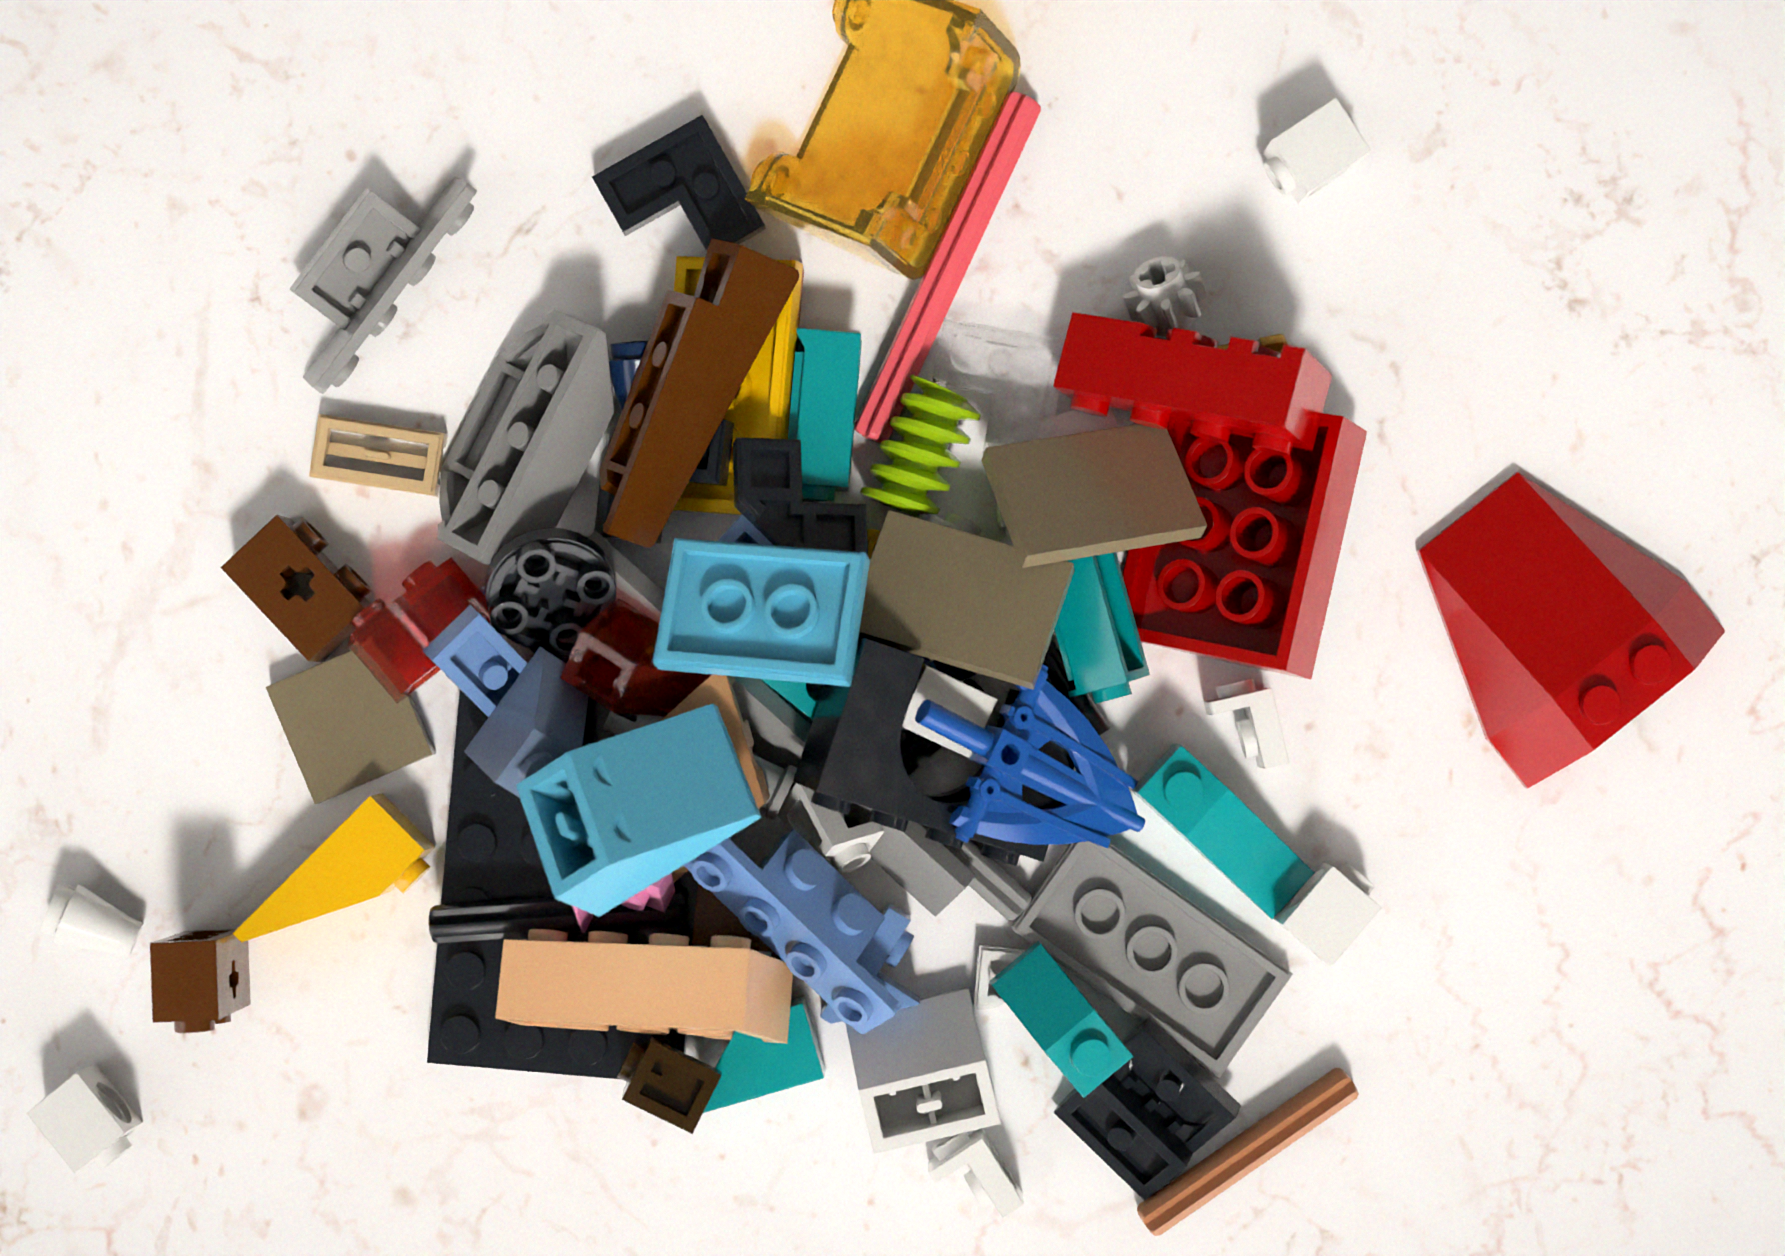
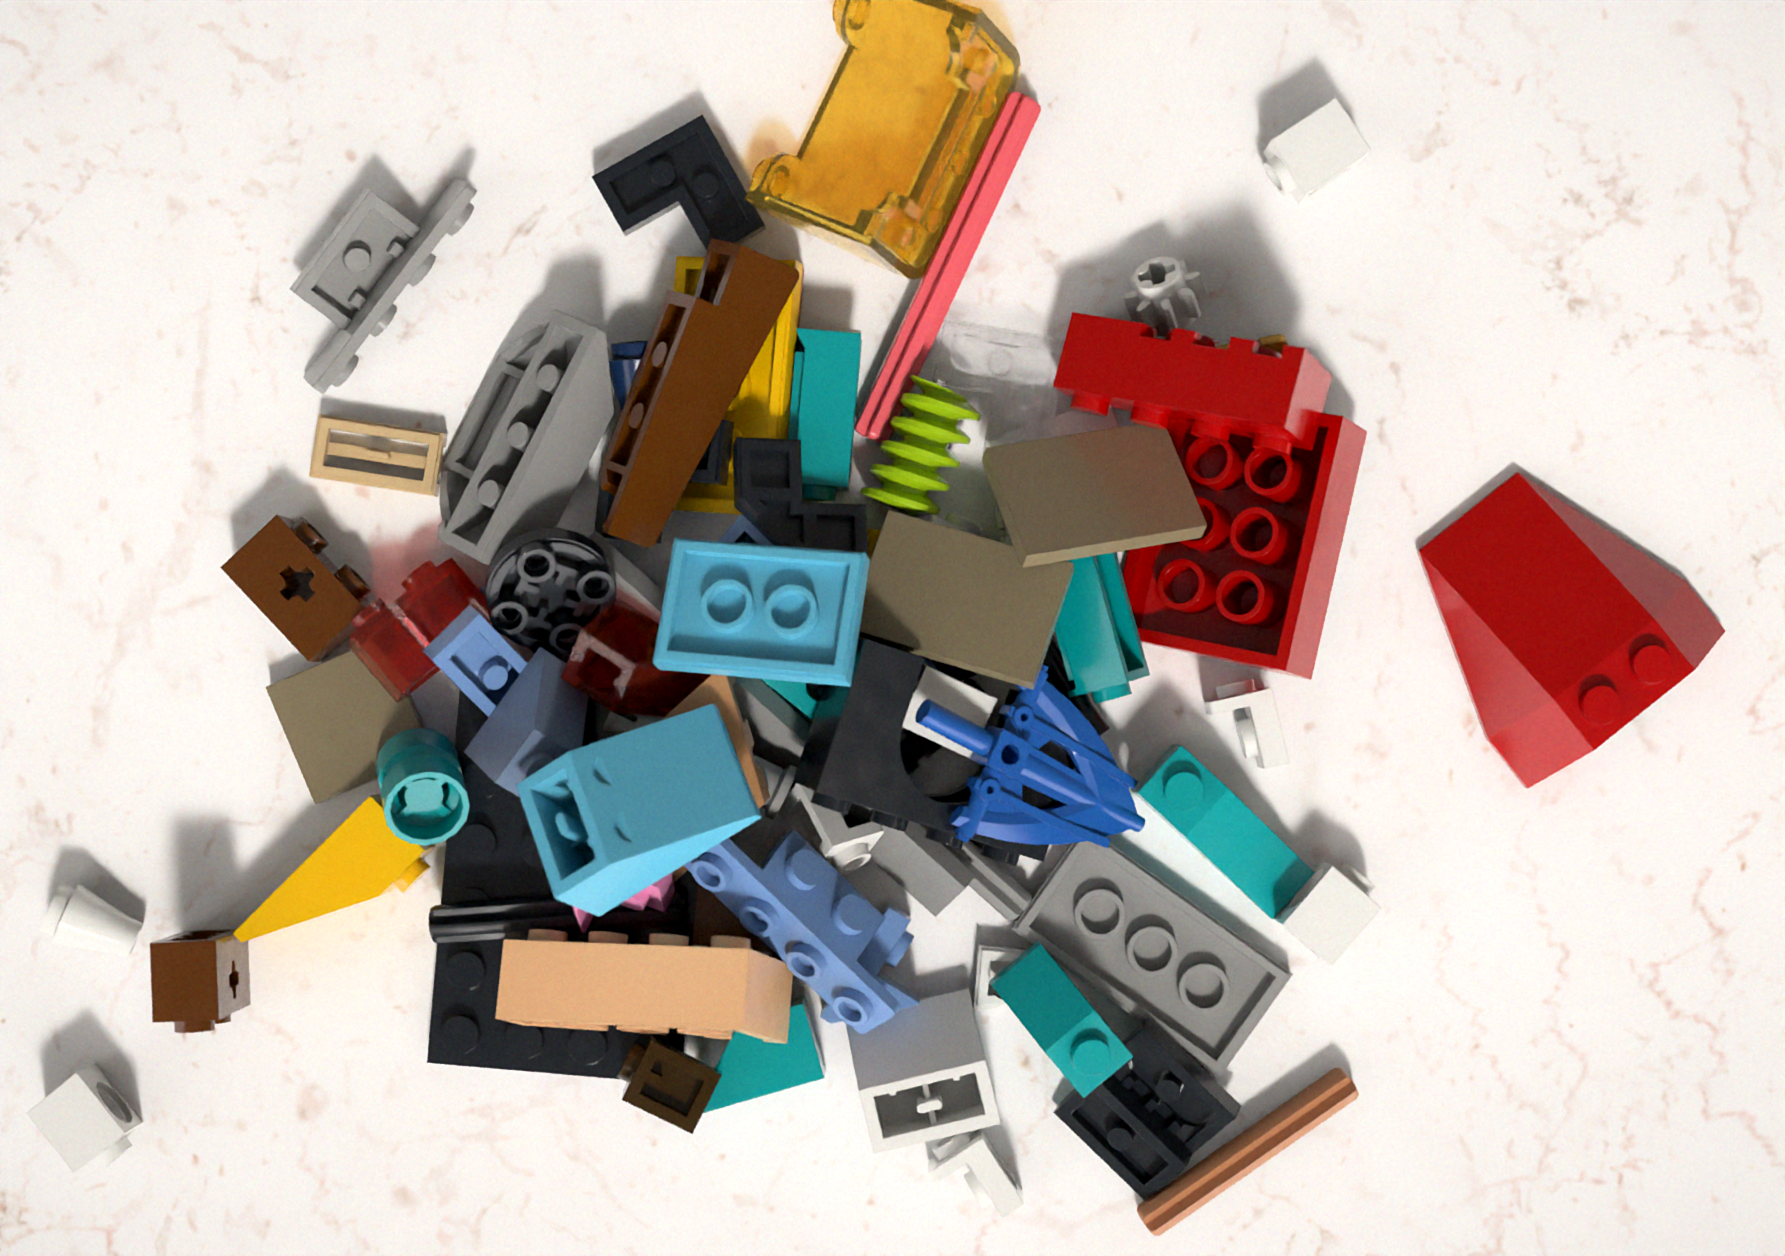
(422, 786): none -> teal wheel

